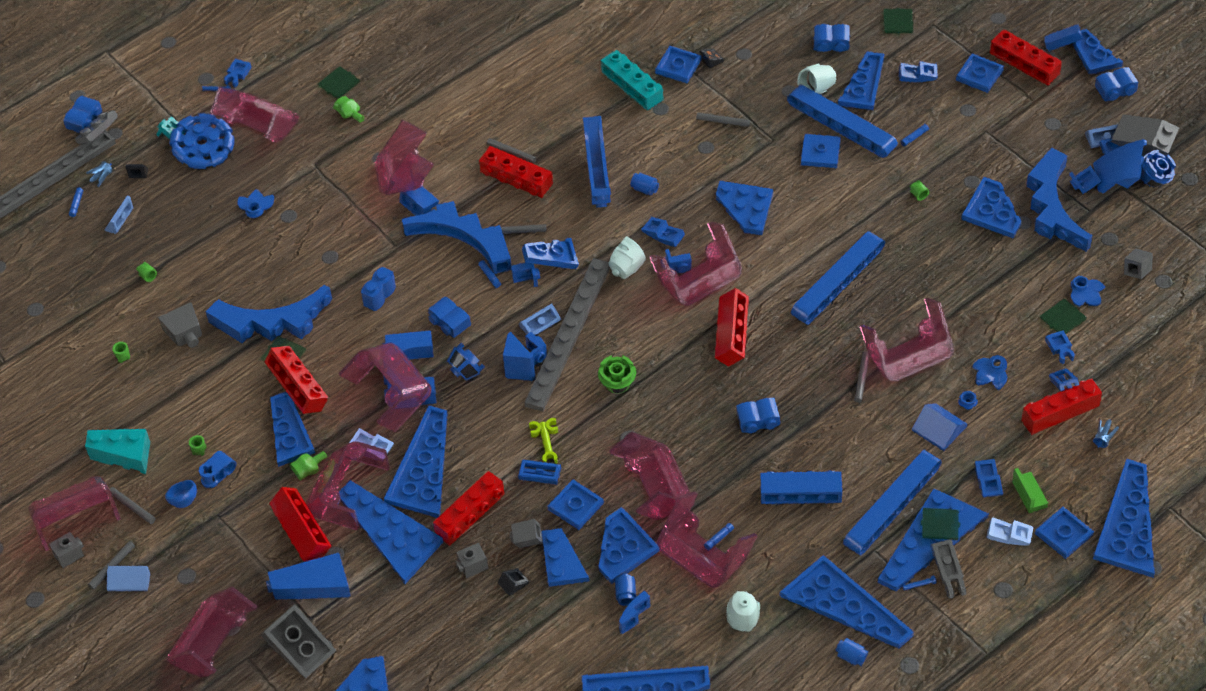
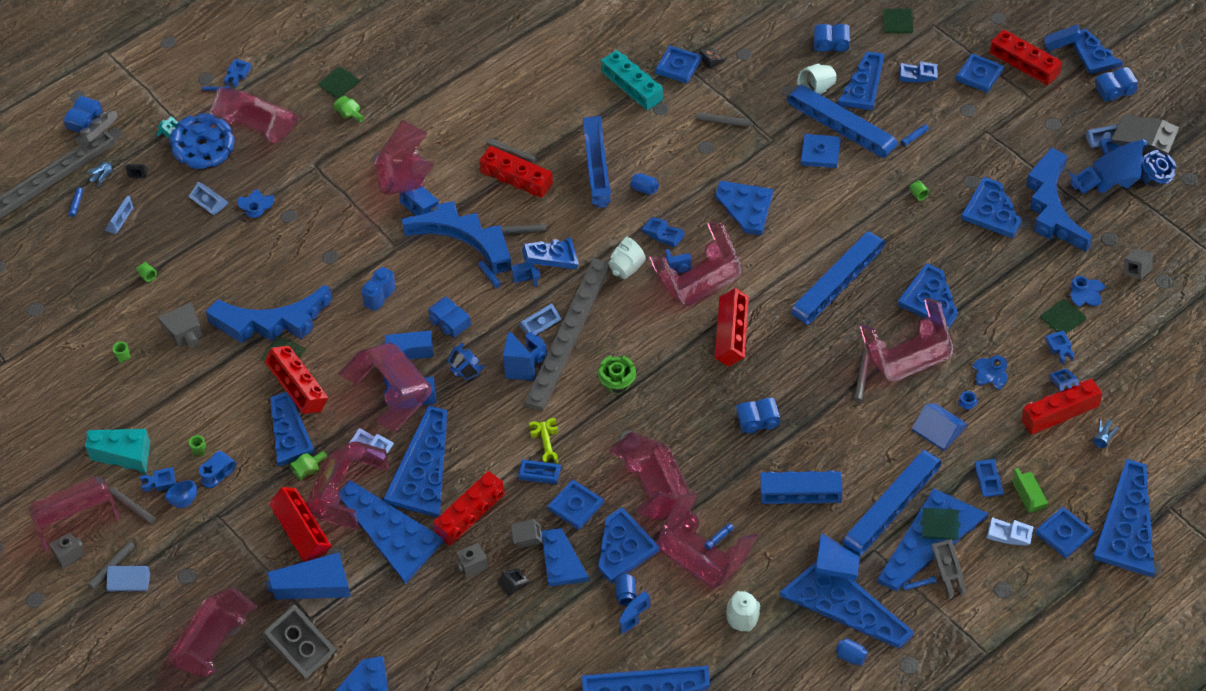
(162, 480): none -> blue plate
(207, 198): none -> medium blue slope
(836, 559): none -> blue slope
(929, 284): none -> blue plate

